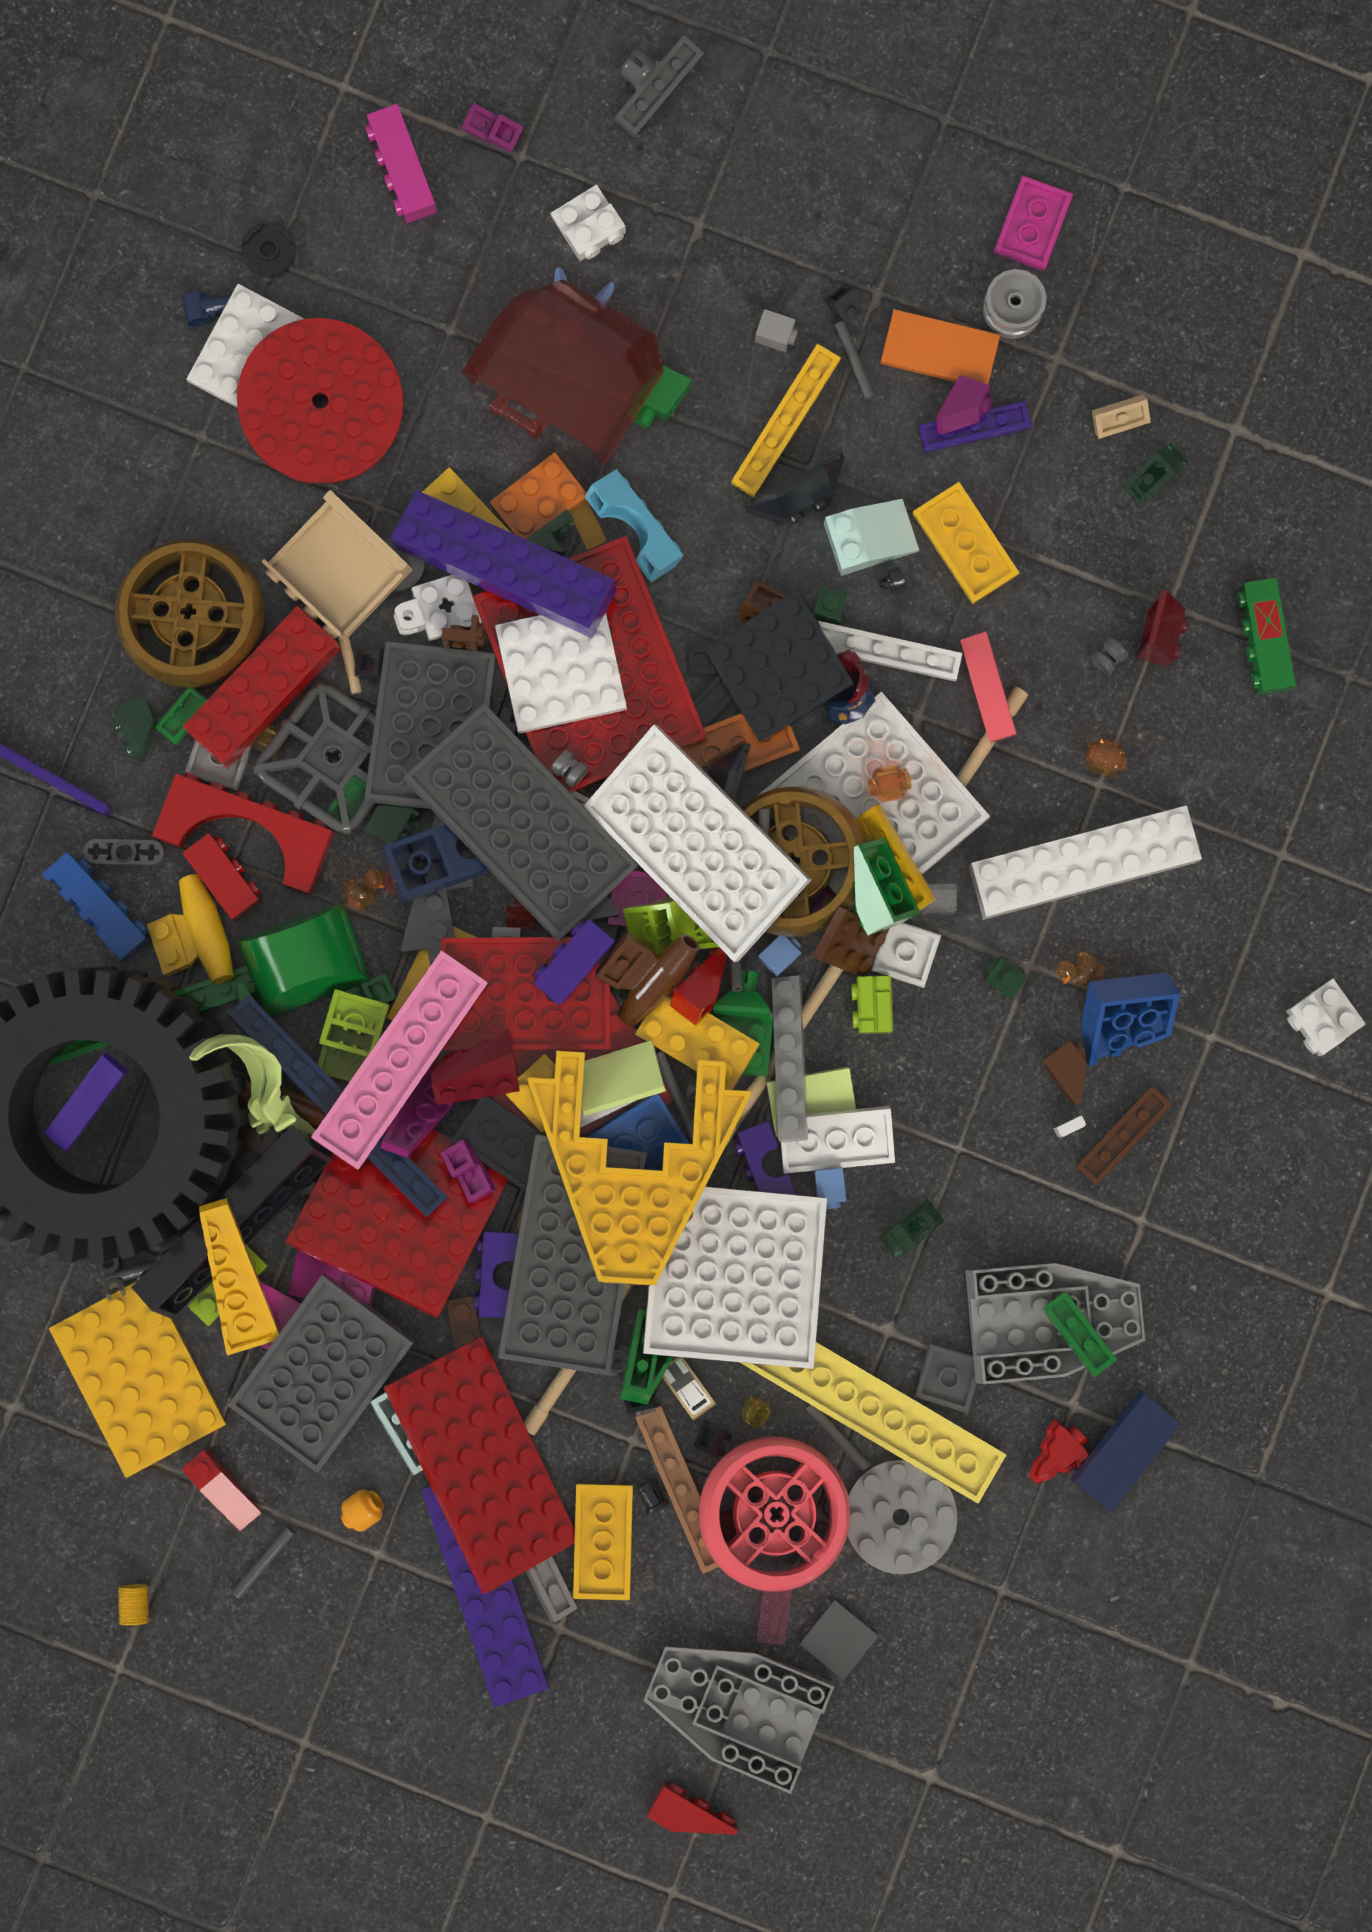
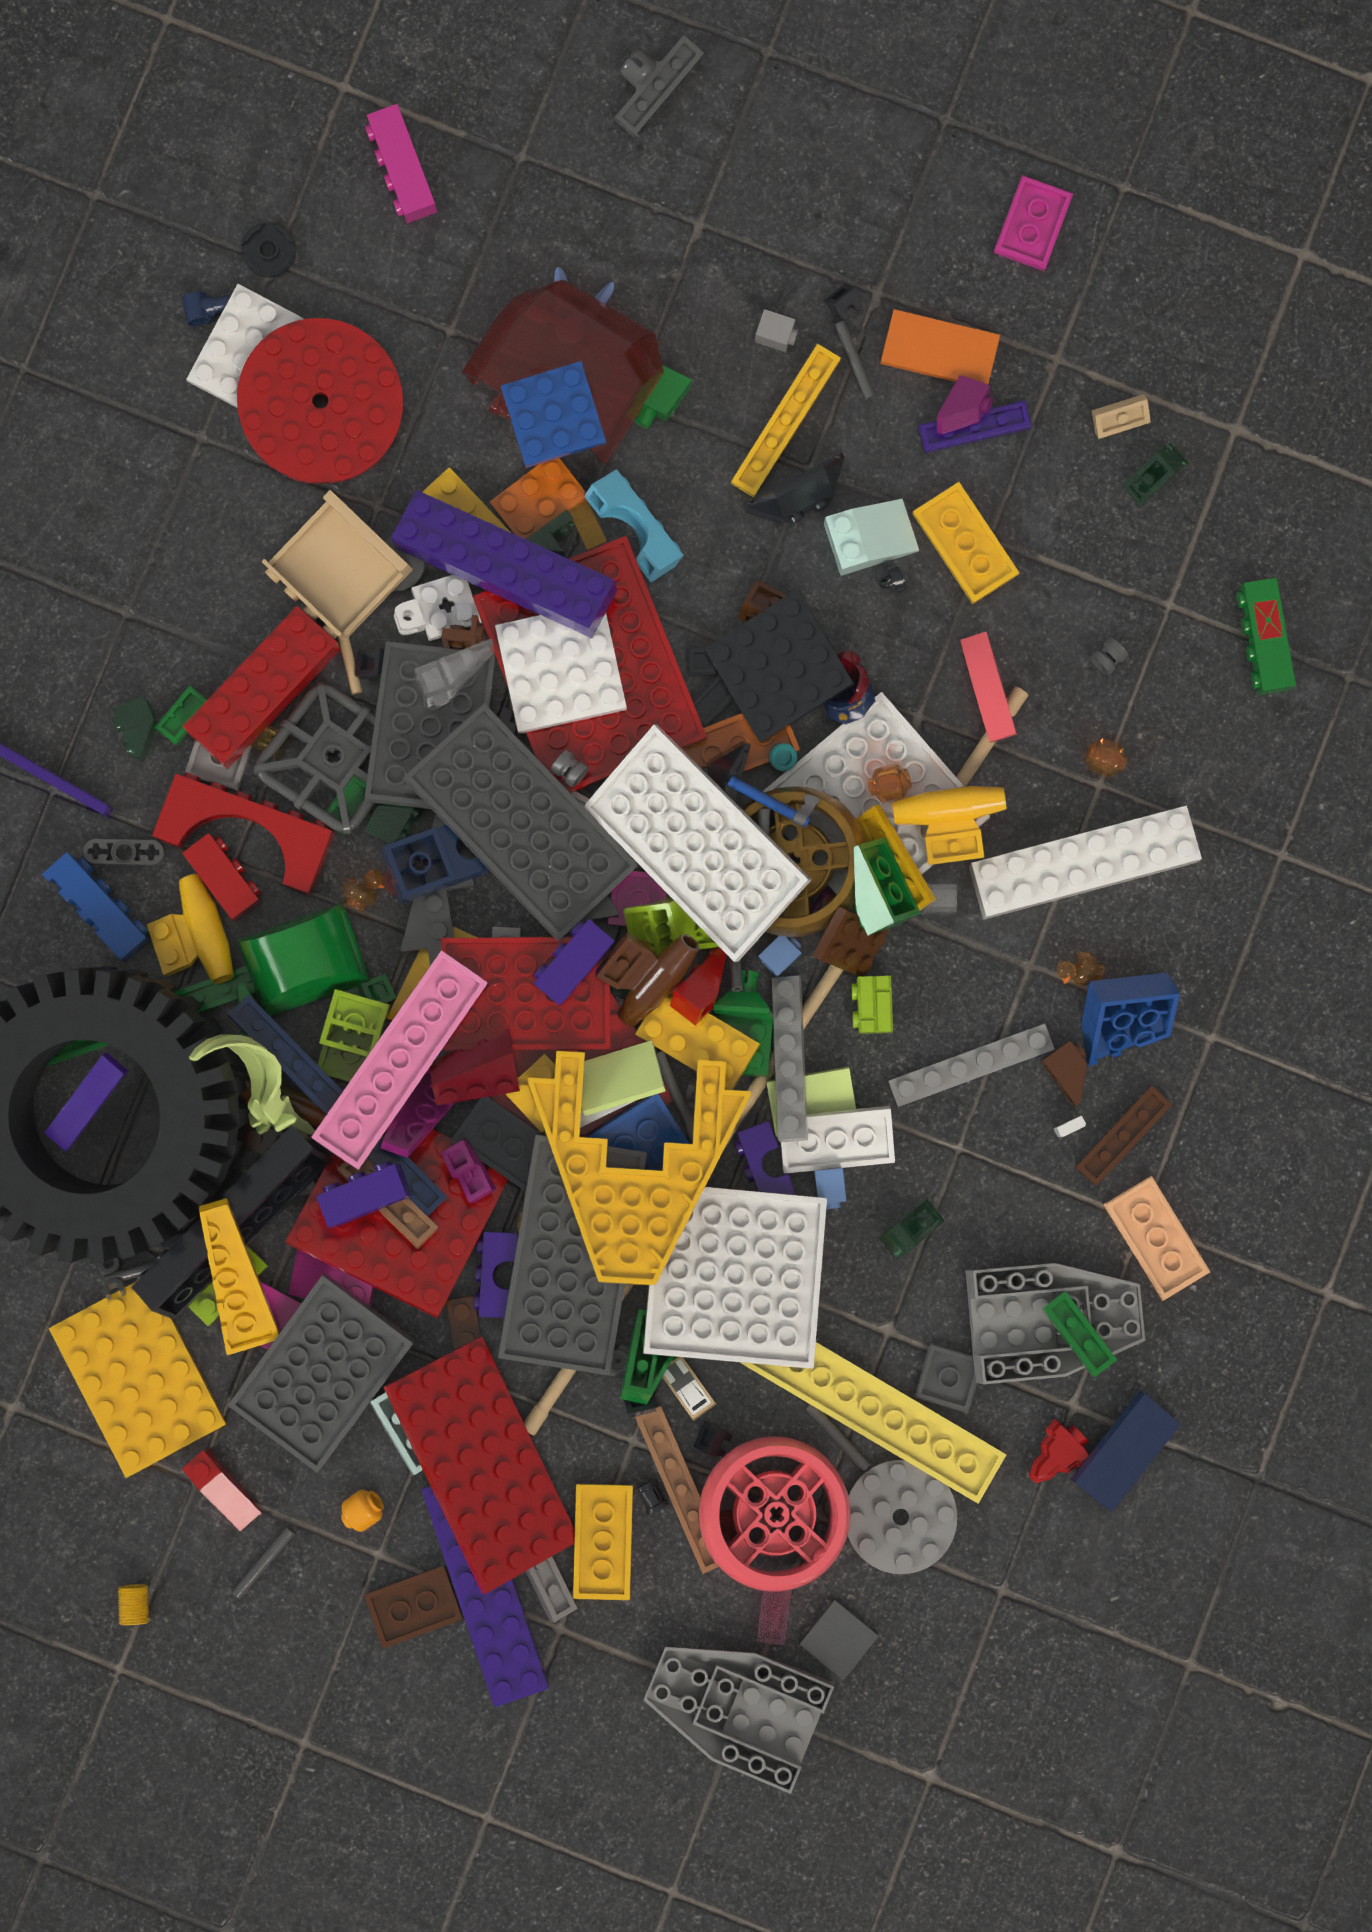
(195, 562): pearl gold wheel -> none
(363, 1194): none -> dark purple brick
(403, 1214): none -> medium nougat plate
(413, 1606): none -> reddish brown plate
(447, 676): none -> clear slope
(491, 128): magenta slope -> none
(519, 917): clear red tile -> none
(553, 414): none -> blue plate
(589, 223): white plate -> none
(684, 1814): red slope -> none
(755, 1411): clear yellow tile -> none
(782, 756): none -> teal tile
(798, 817): none -> blue piece
(830, 605): dark green brick -> none
(894, 652): white plate -> none
(907, 954): white tile -> none
(950, 818): none -> yellow plate
(971, 1065): none -> light grey plate
(1004, 977): dark green bracket -> none
(1019, 288): light grey wheel -> none
(1156, 1238): none -> light nougat tile
(1162, 630): dark red slope -> none
(1324, 1018): white plate -> none

